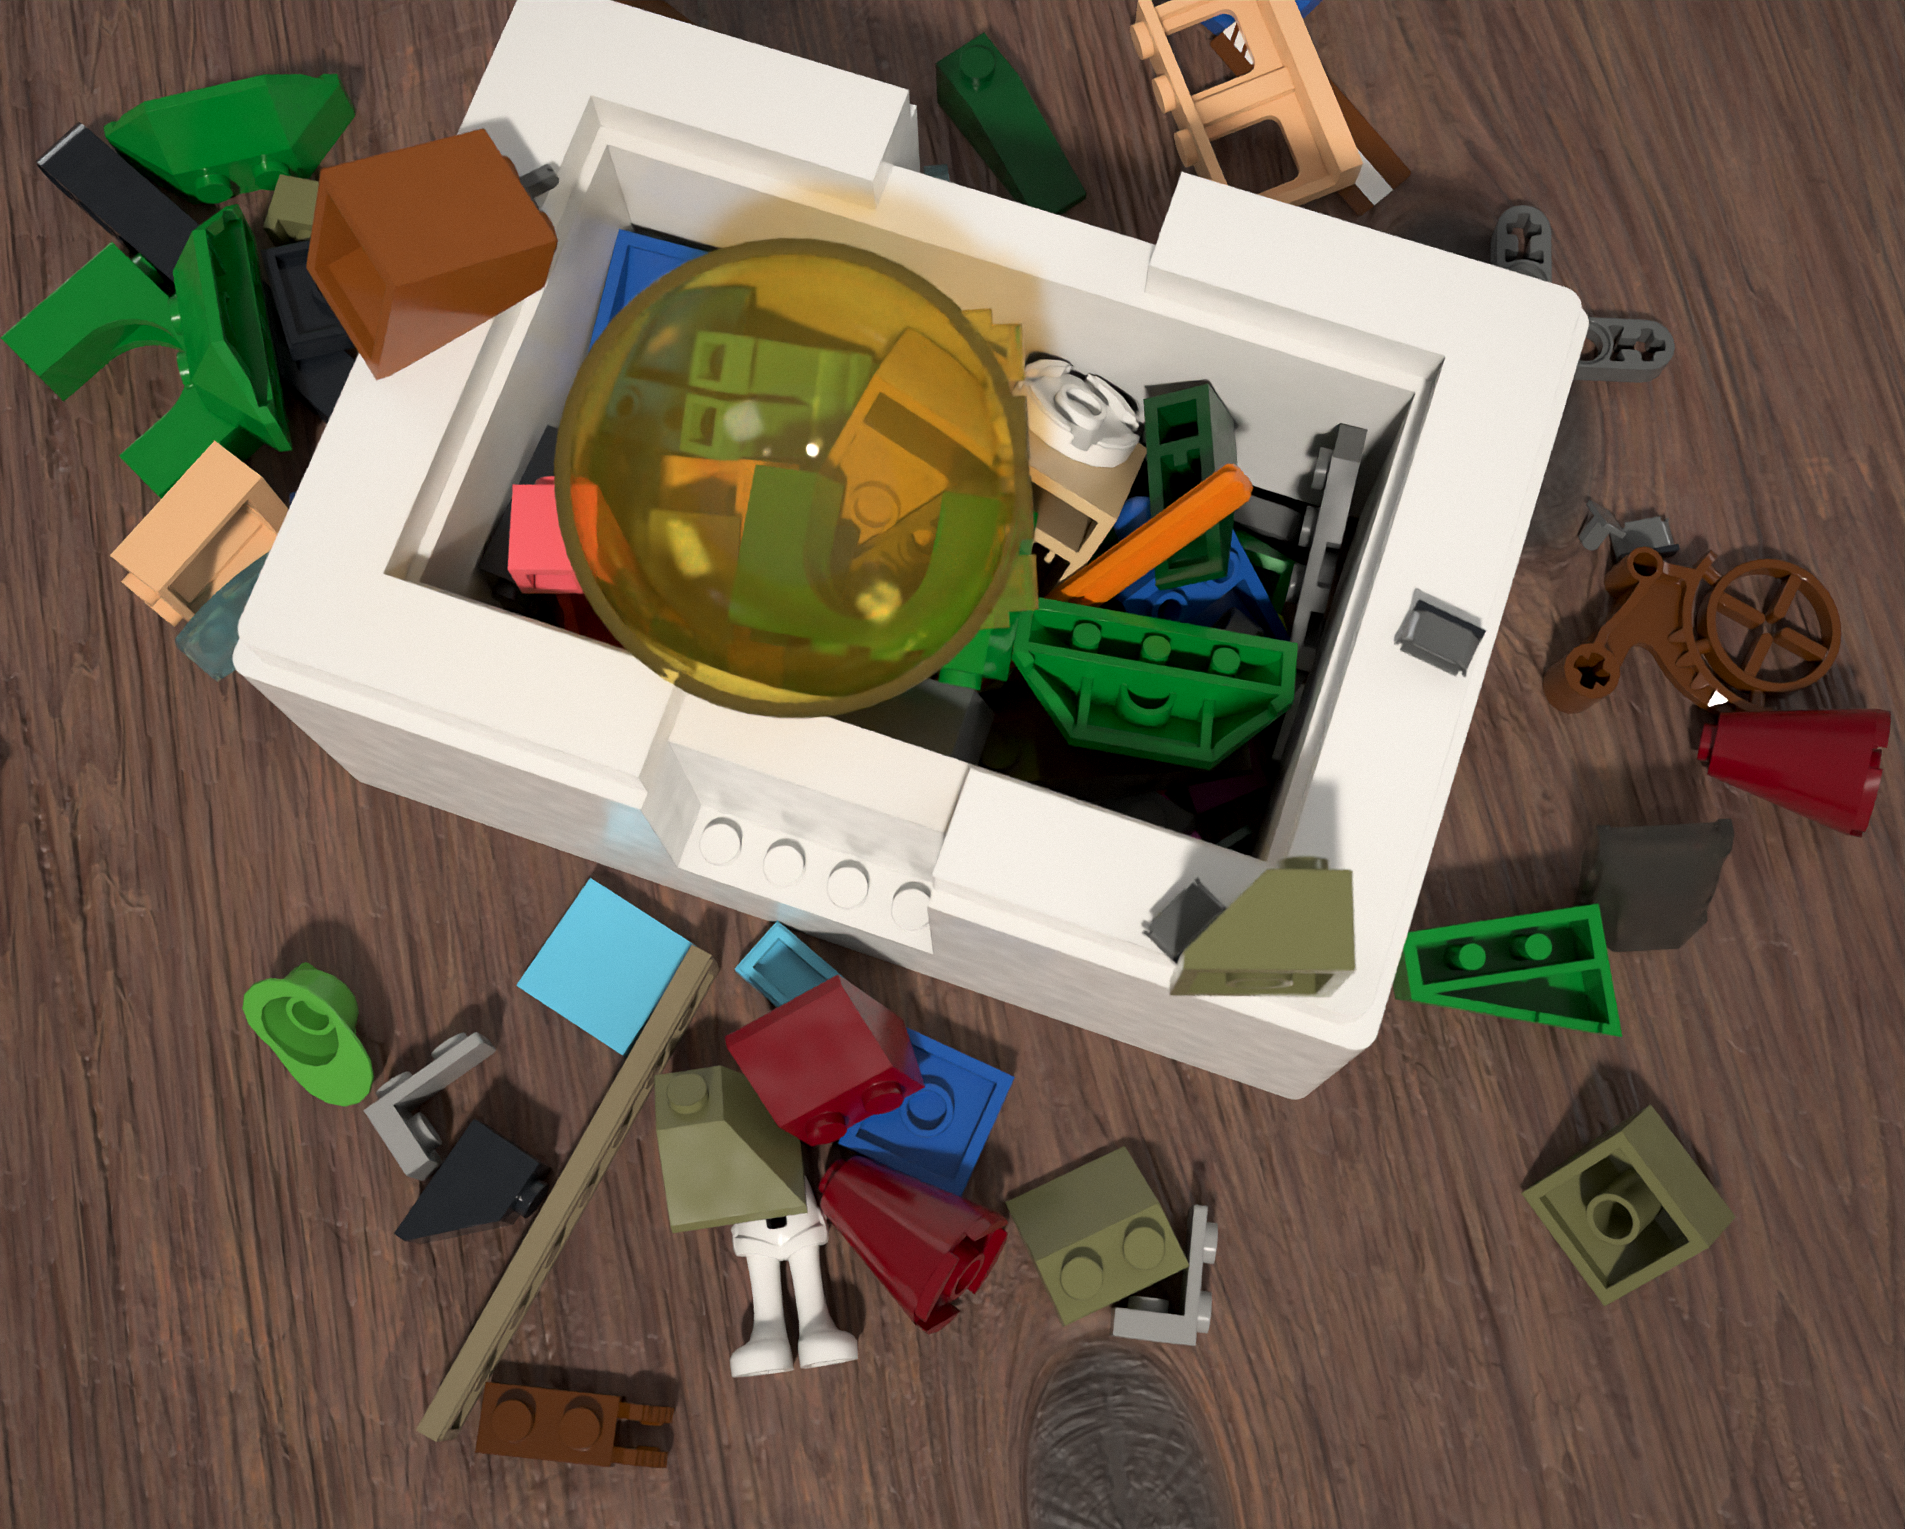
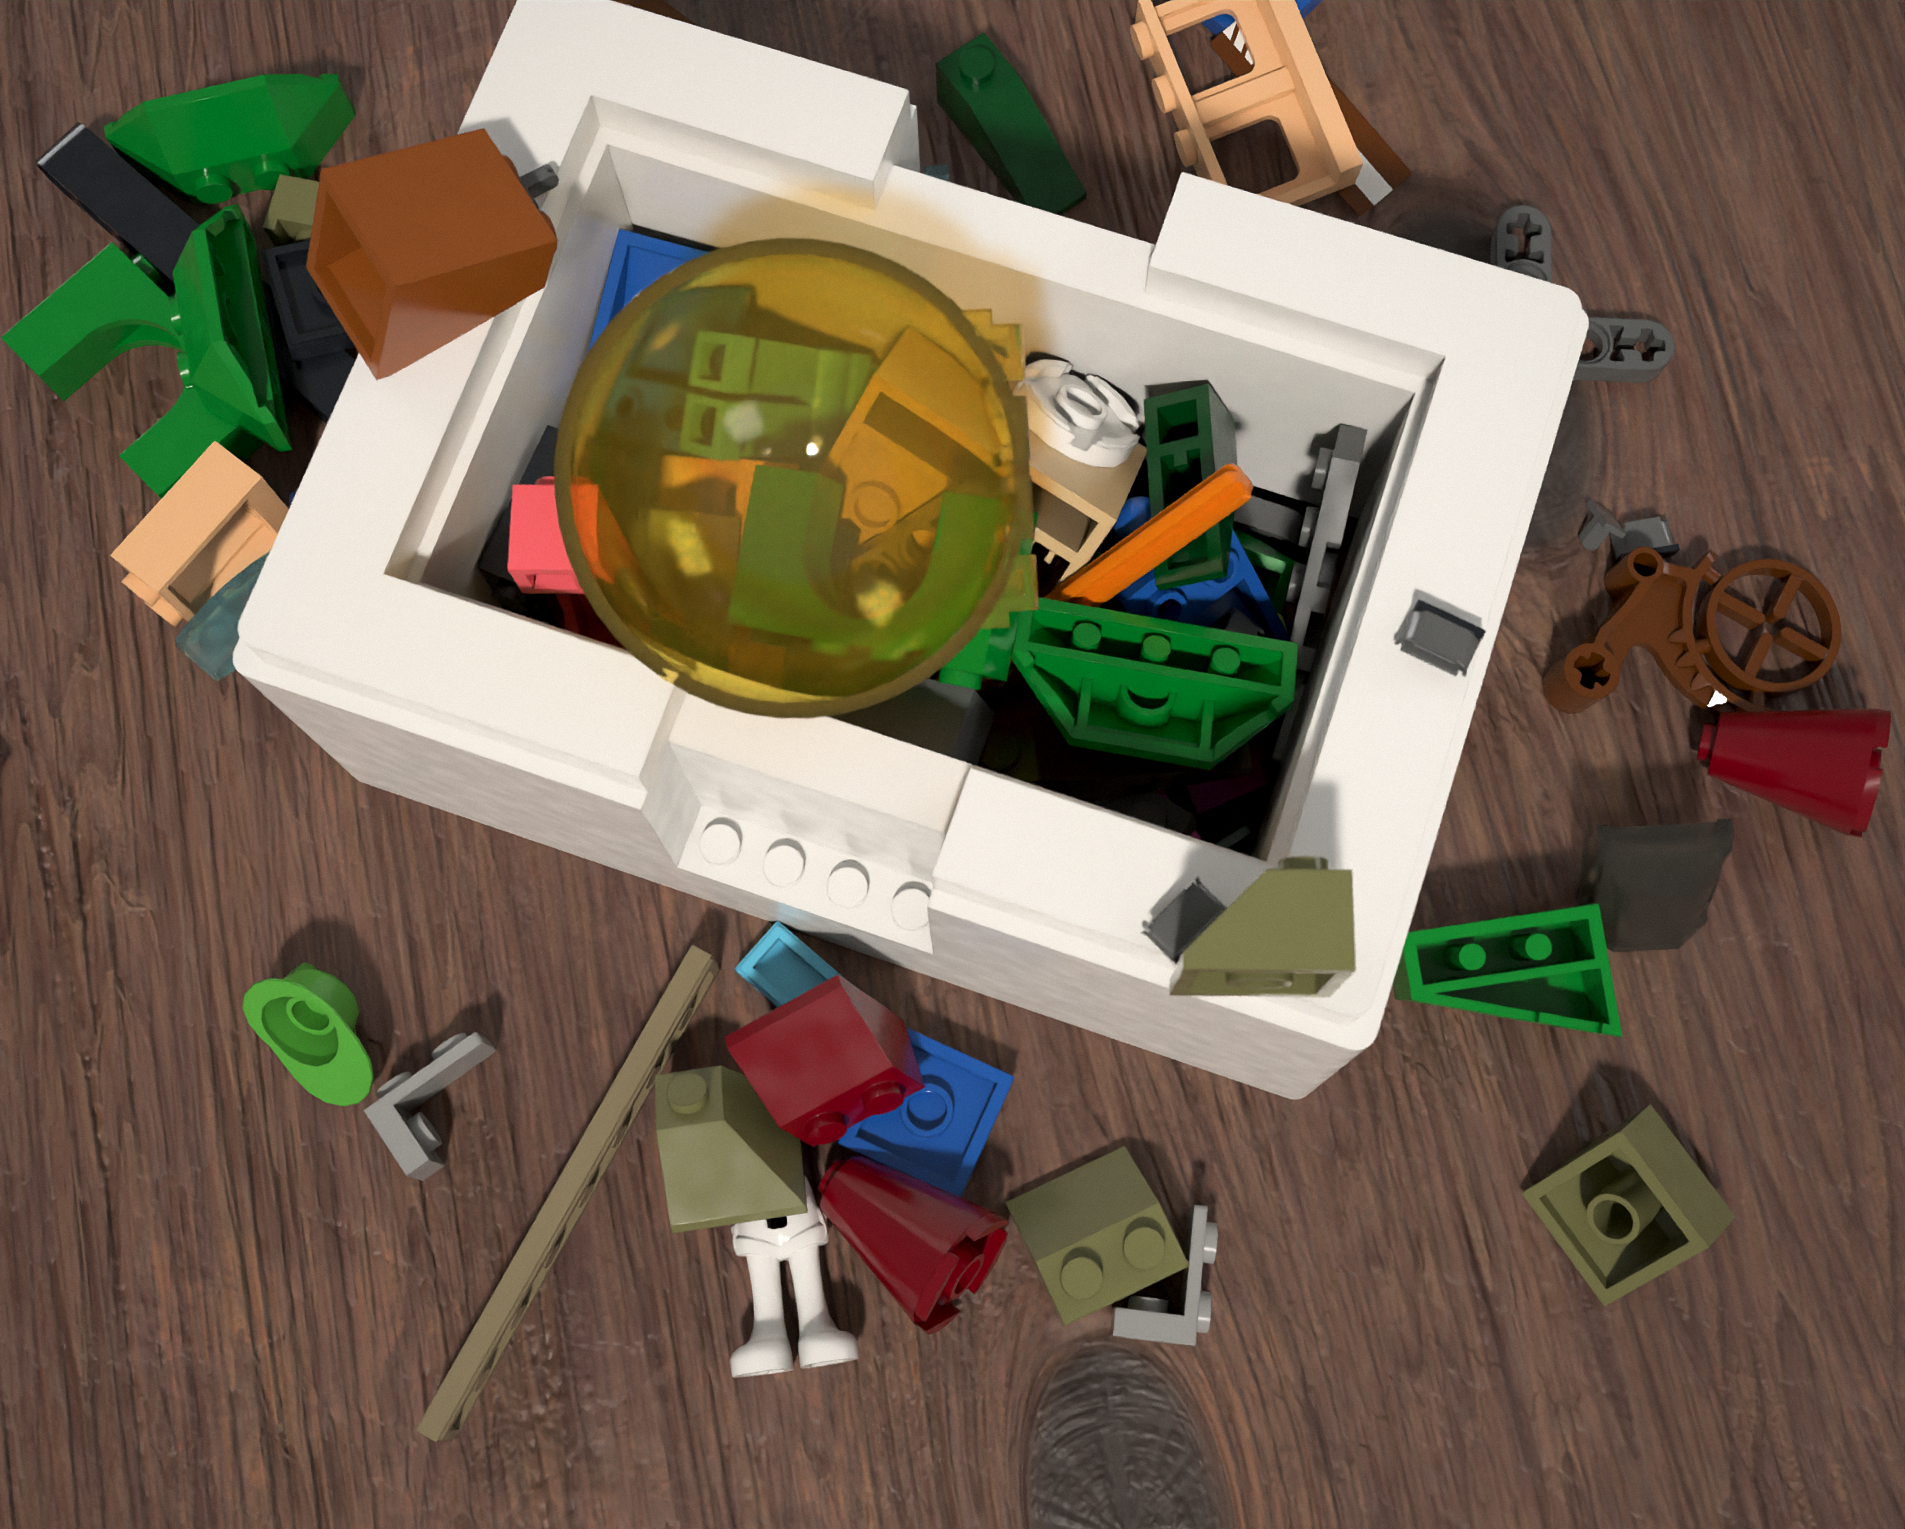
(477, 1188): black slope -> none
(565, 1426): reddish brown hinge -> none
(605, 967): medium azure tile -> none

